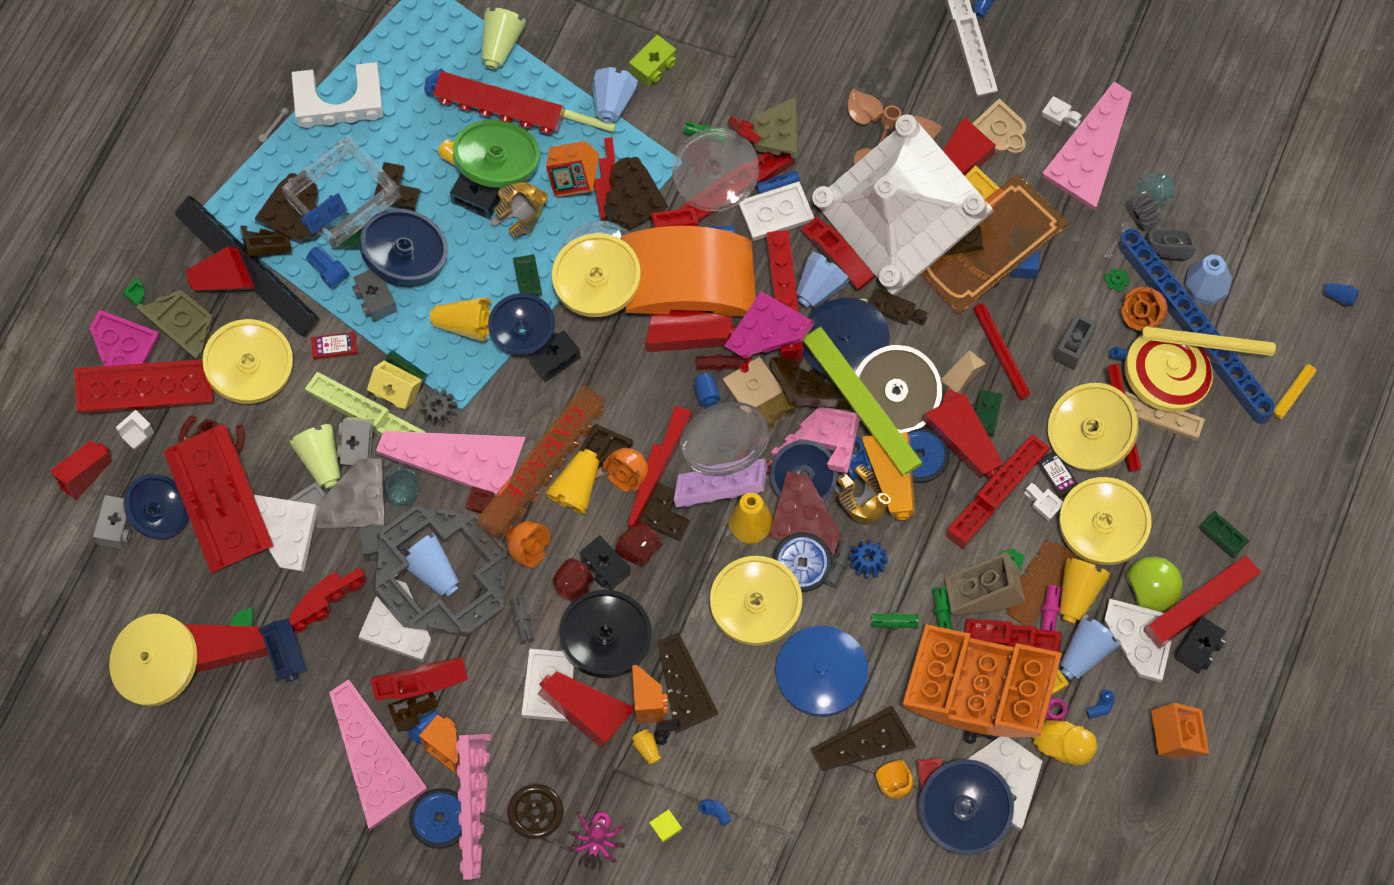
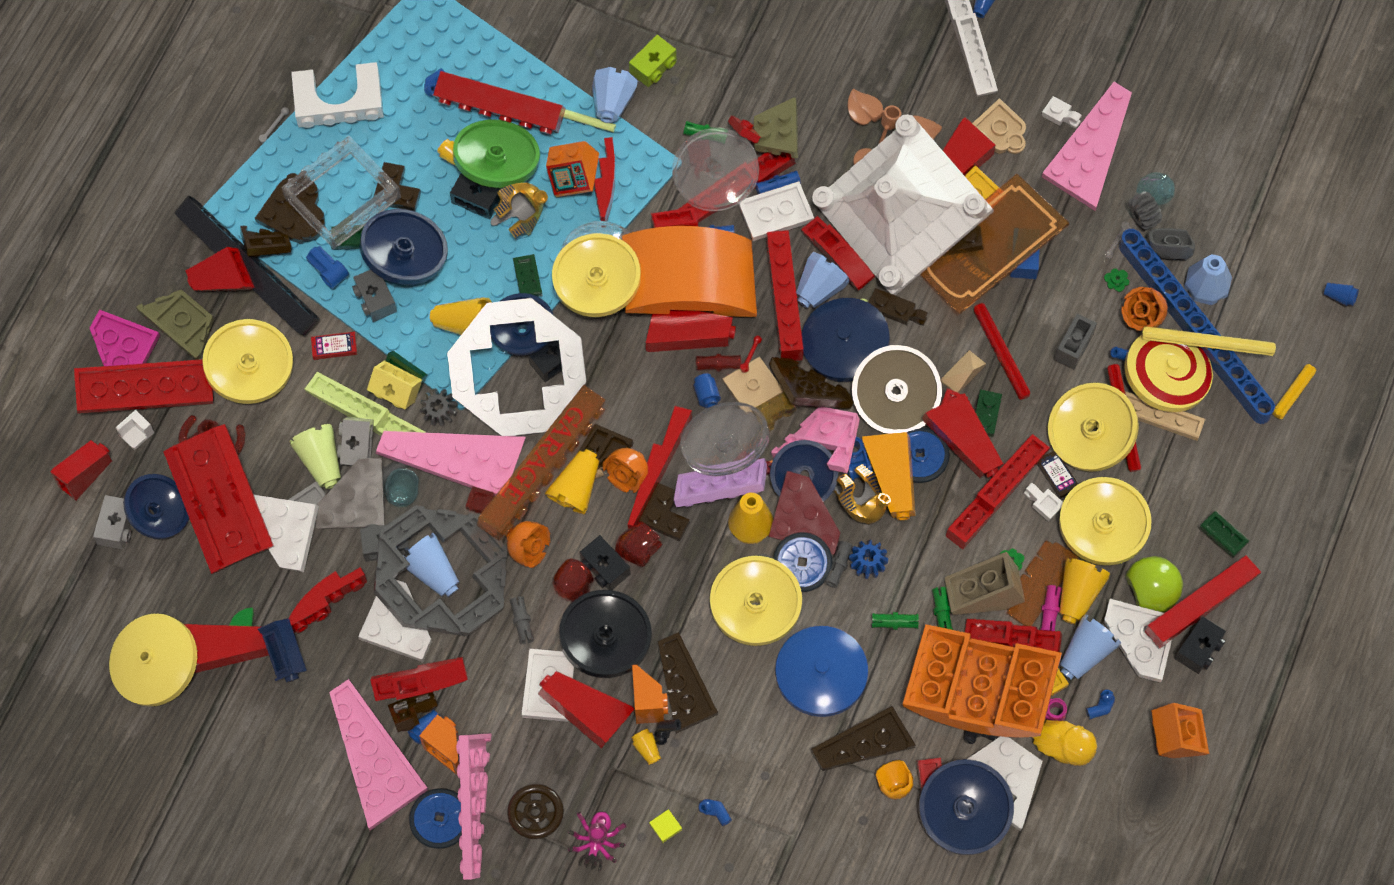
(135, 292): green tile -> none
(324, 213): blue hinge -> none
(499, 36): yellowish green cone -> none
(546, 329): none -> plate
(632, 193): dark brown plate -> none
(768, 327): dark pink plate -> none
(862, 402): lime tile -> none

